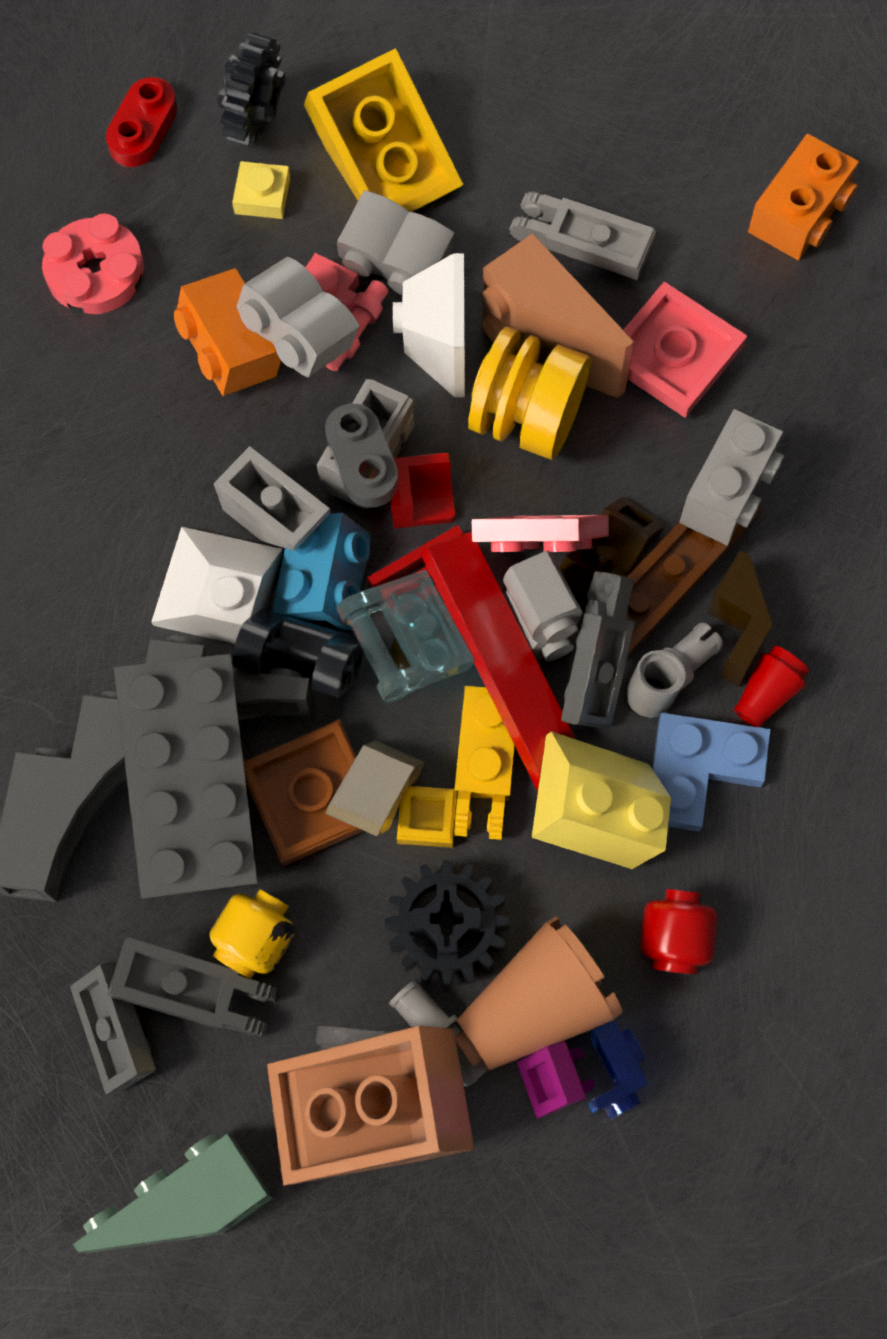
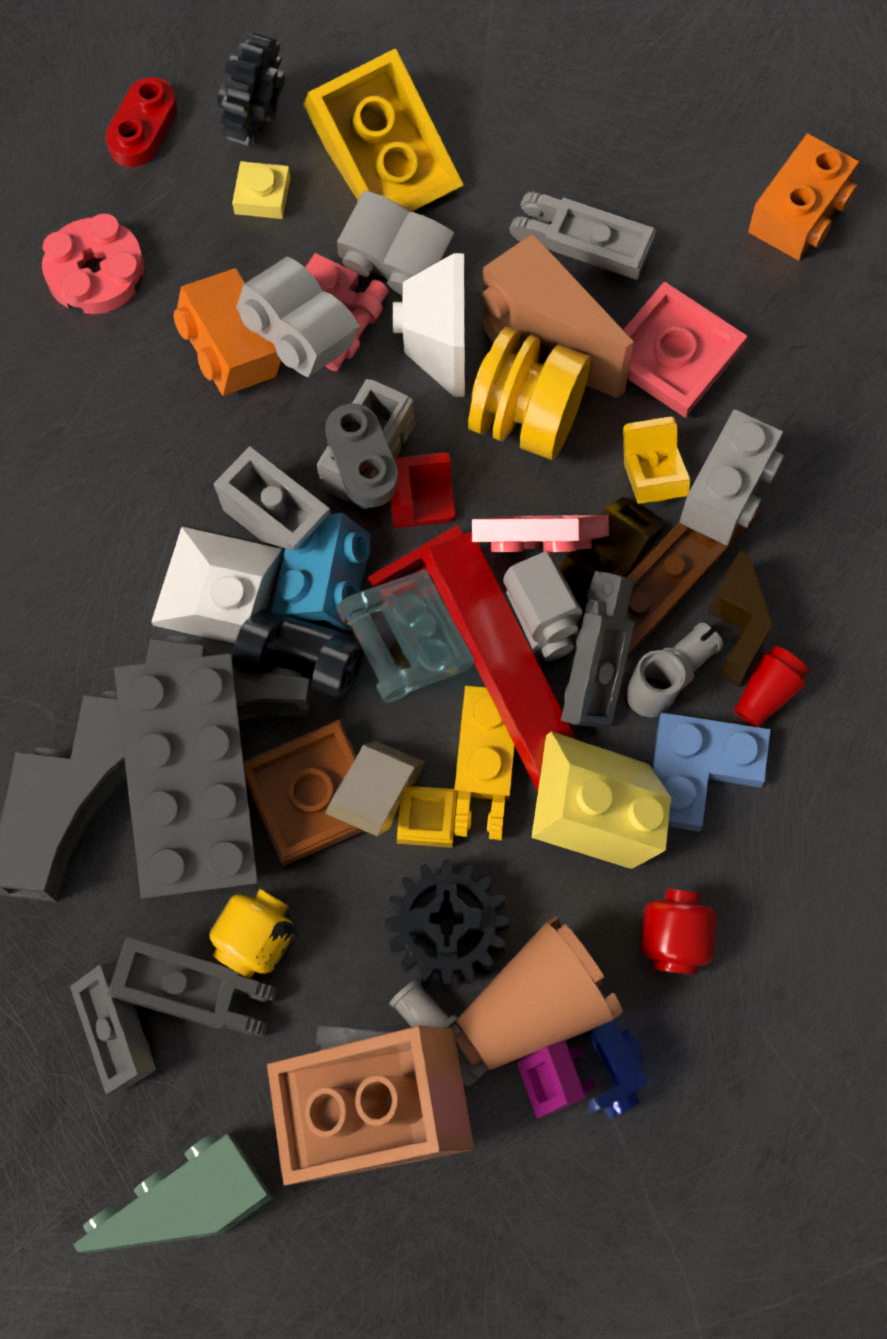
(654, 460): none -> yellow bracket

